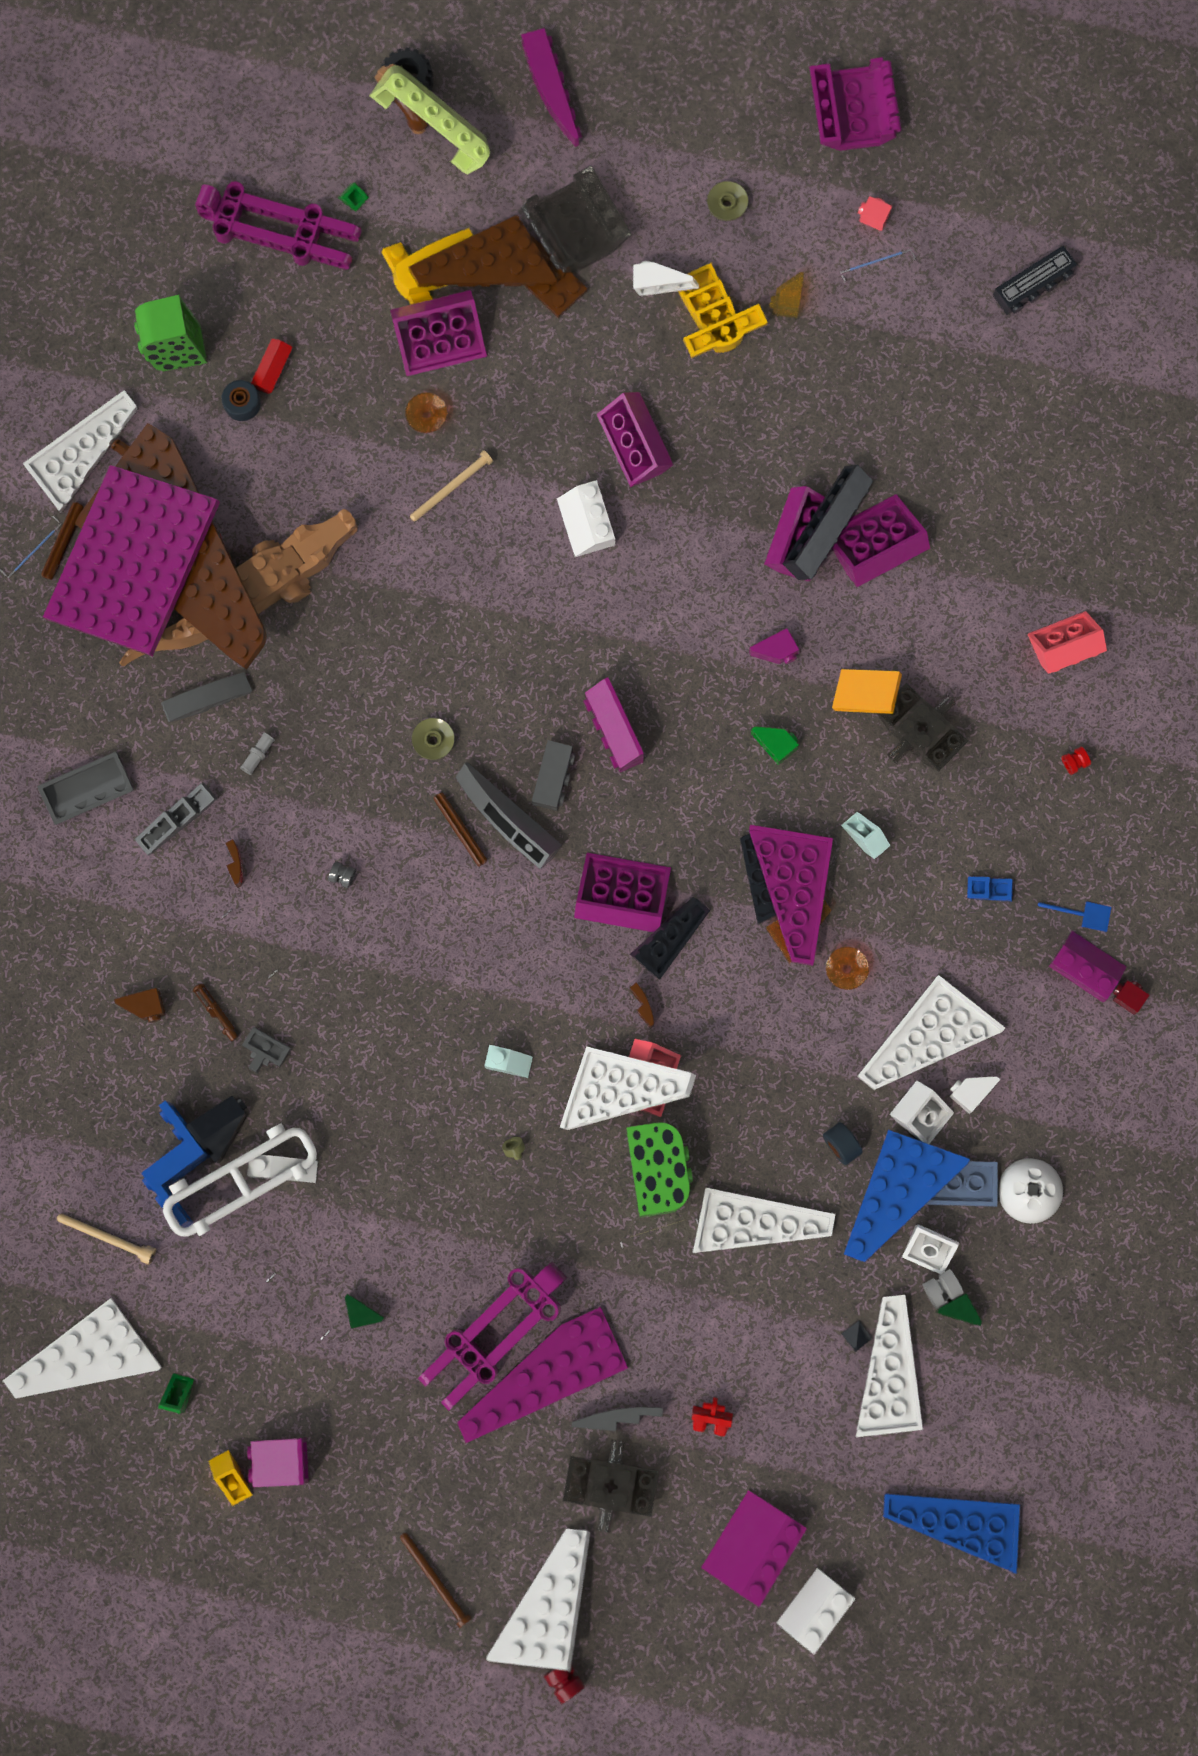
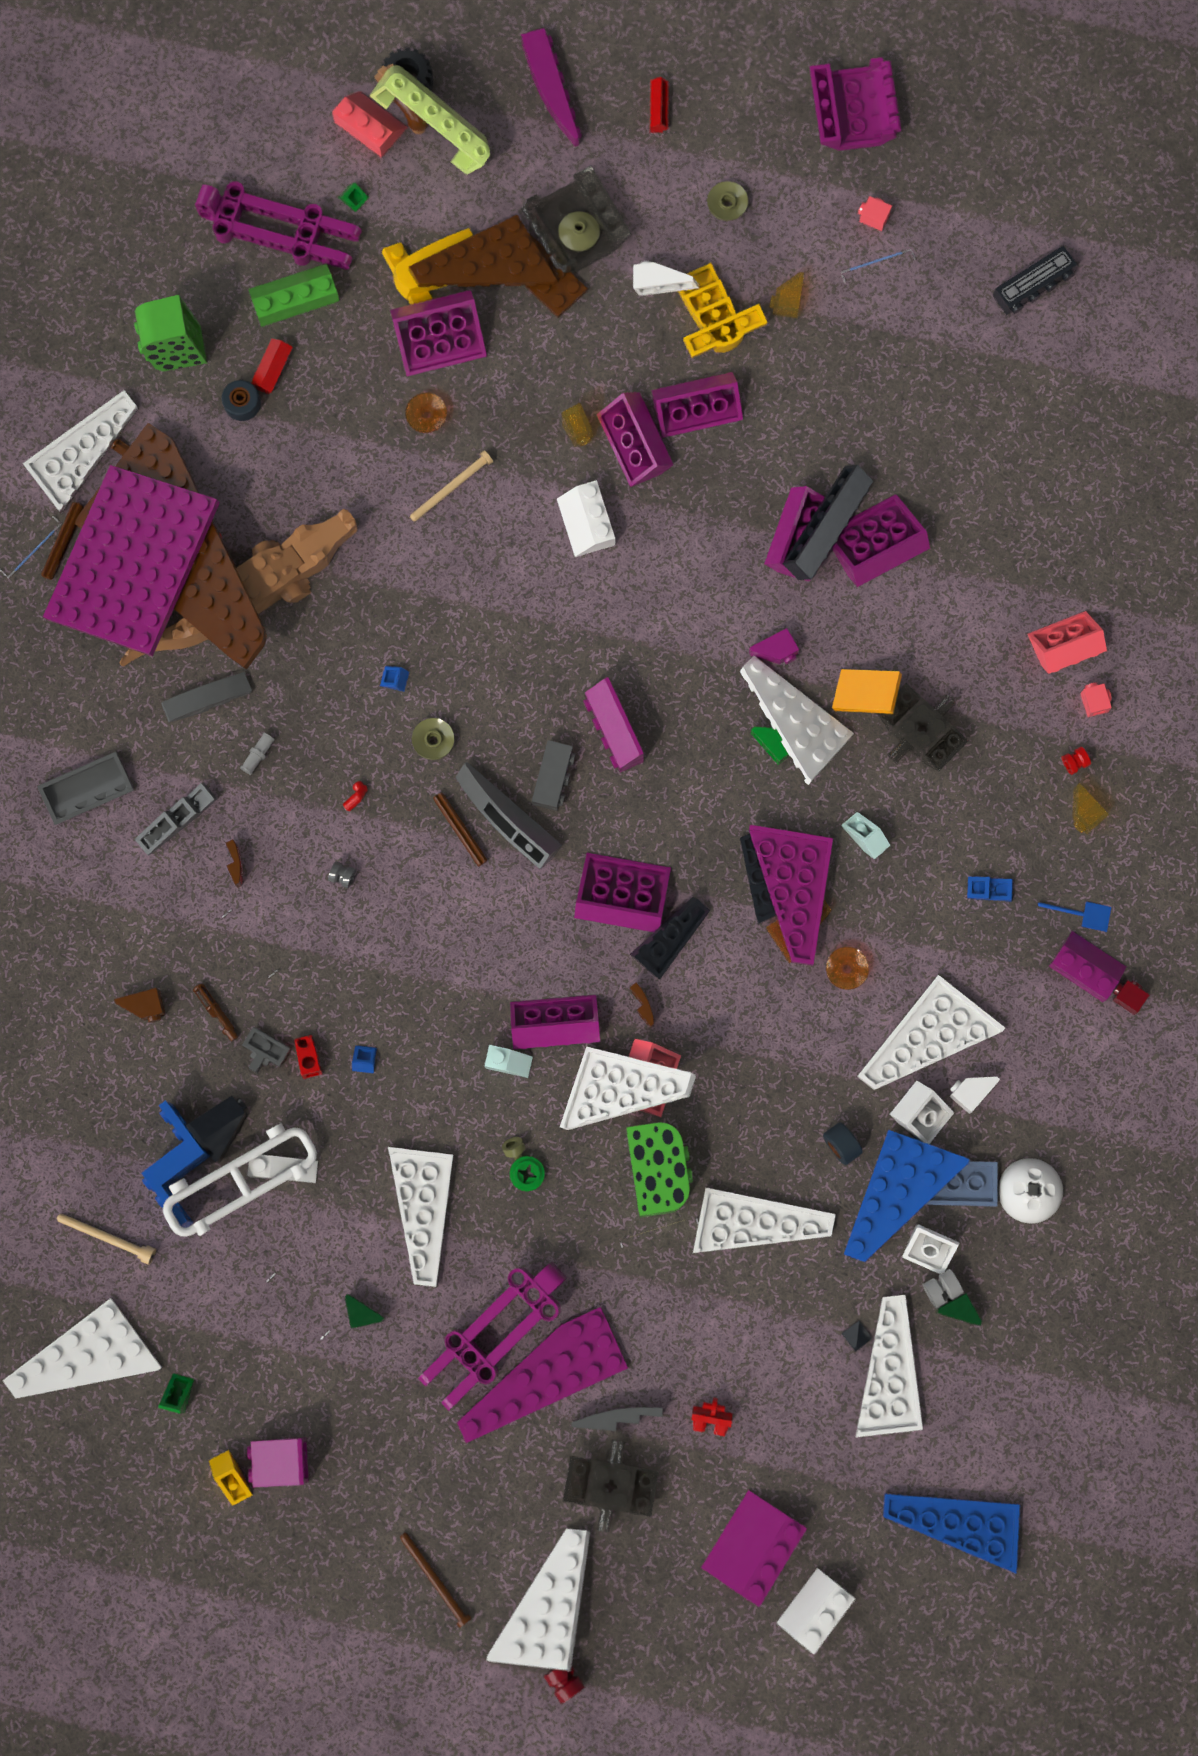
(294, 295): none -> bright green slope
(307, 1057): none -> red leg
(357, 797): none -> red arm
(364, 1059): none -> blue slope
(368, 122): none -> coral slope
(394, 678): none -> blue slope
(422, 1195): none -> white wing
(532, 1182): none -> green gear
(554, 1022): none -> magenta slope
(576, 425): none -> clear yellow slope
(582, 239): none -> olive dish
(659, 105): none -> red piece
(697, 404): none -> magenta slope
(806, 729): none -> white wing
(1086, 810): none -> clear yellow slope
(1096, 699): none -> coral brick

